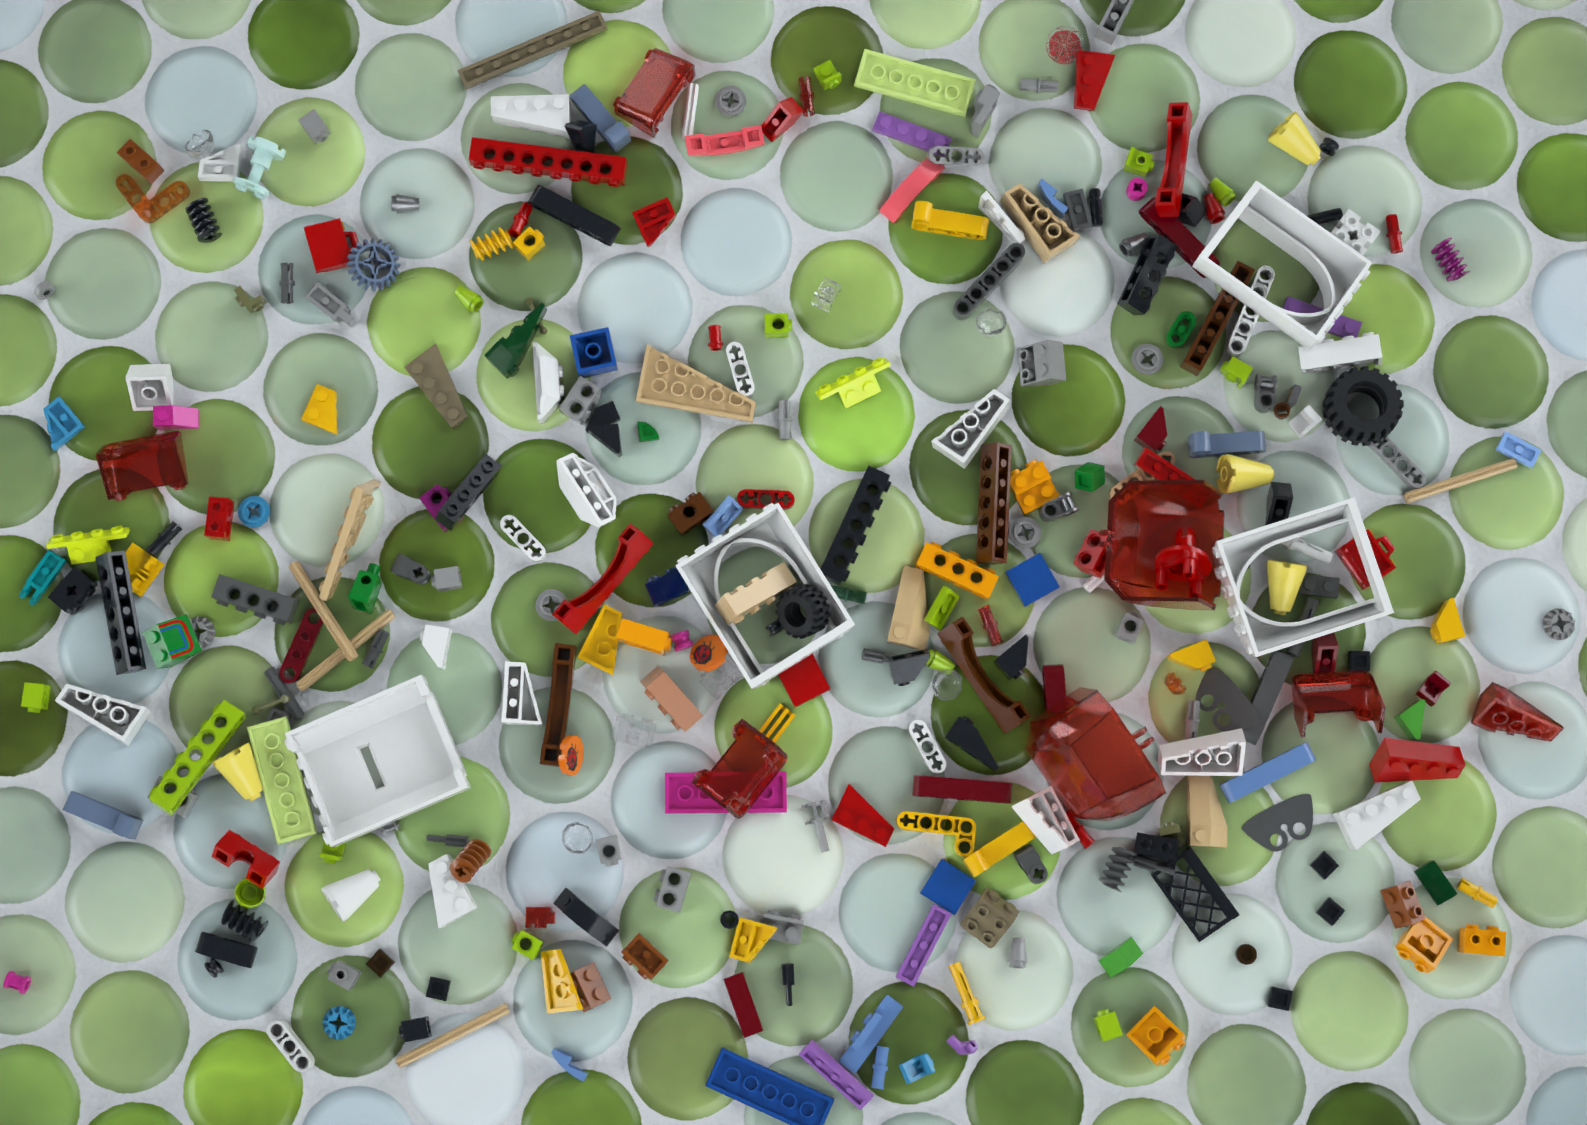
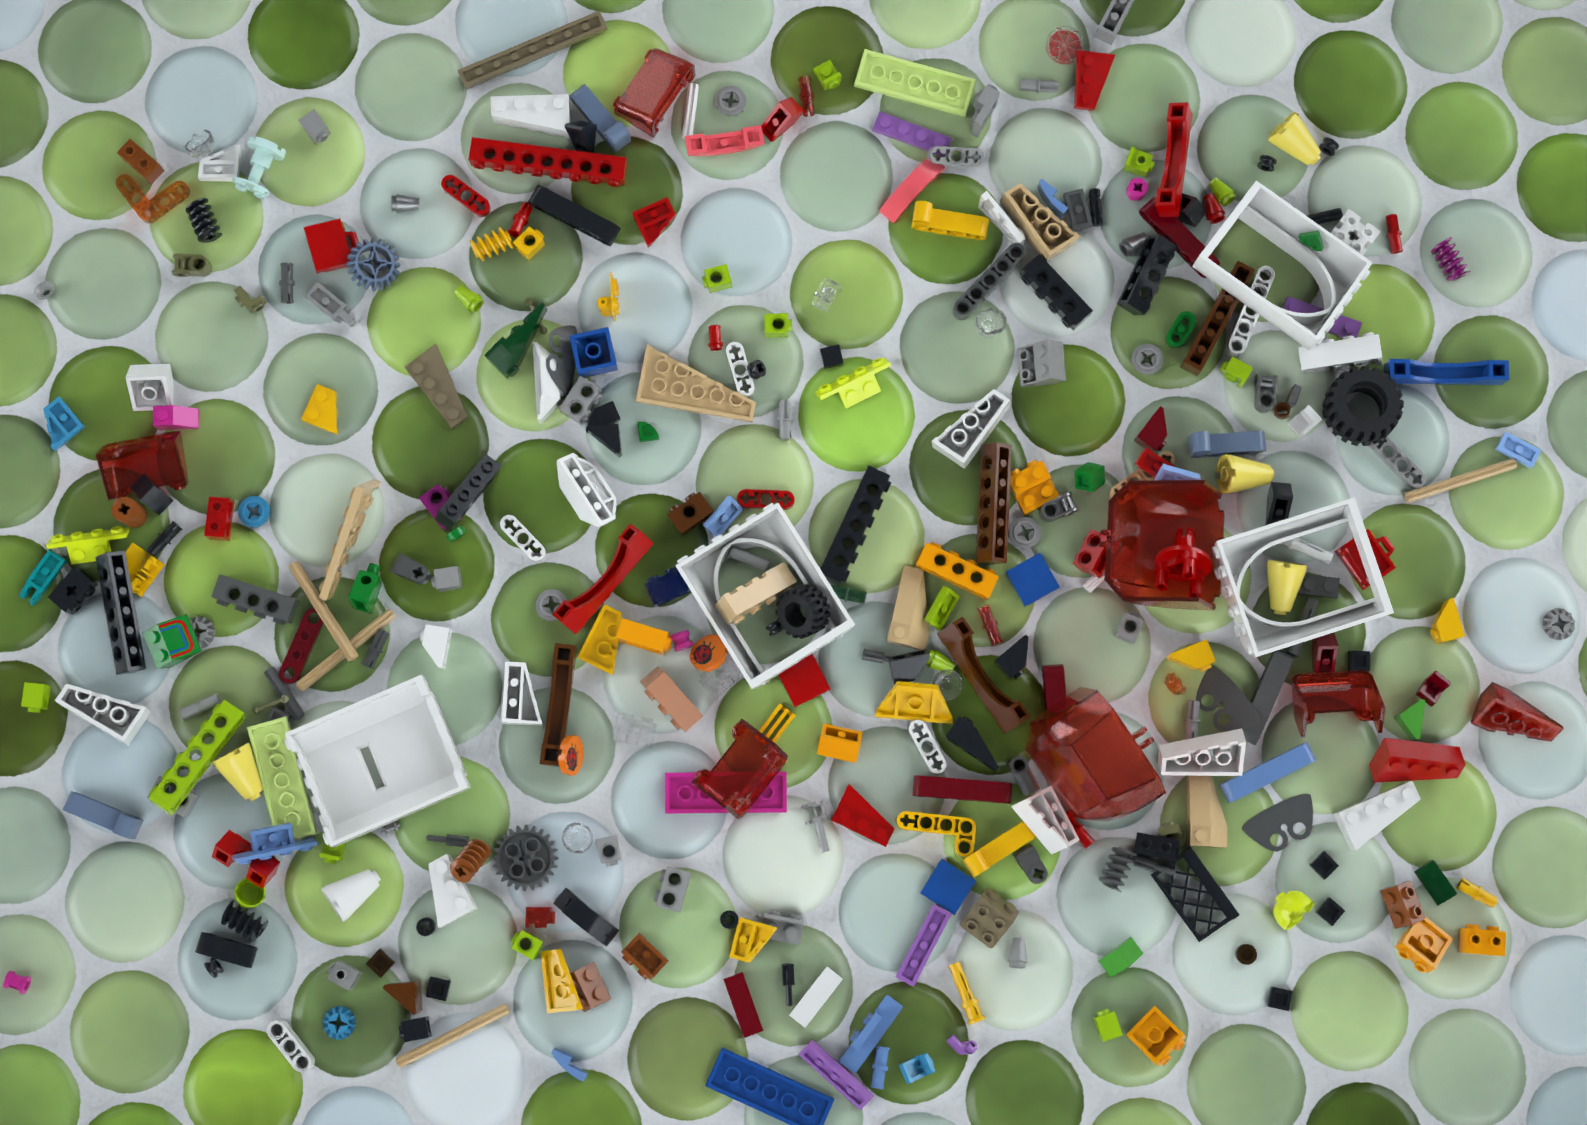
(129, 512): none -> dark orange piece
(151, 494): none -> black slope
(187, 265): none -> olive piece
(197, 707): none -> light grey piece
(273, 841): none -> medium blue bracket
(407, 994): none -> reddish brown slope
(419, 928): none -> black bush
(451, 192): none -> red beam
(456, 534): none -> green tile
(507, 863): none -> dark grey gear
(564, 374): none -> dark grey piece
(609, 305): none -> yellow hinge
(721, 271): none -> lime brick
(752, 559): none -> light grey piece
(756, 369): none -> black bush
(816, 997): none -> white tile
(831, 356): none -> black tile
(842, 743): none -> light orange brick
(915, 702): none -> yellow wing
(1024, 777): none -> dark grey piece
(1054, 281): none -> black brick
(1173, 473): none -> light blue plate
(1266, 163): none -> black bush
(1290, 908): none -> neon yellow cylinder
(1312, 240): none -> green tile
(1472, 373): none -> blue arch

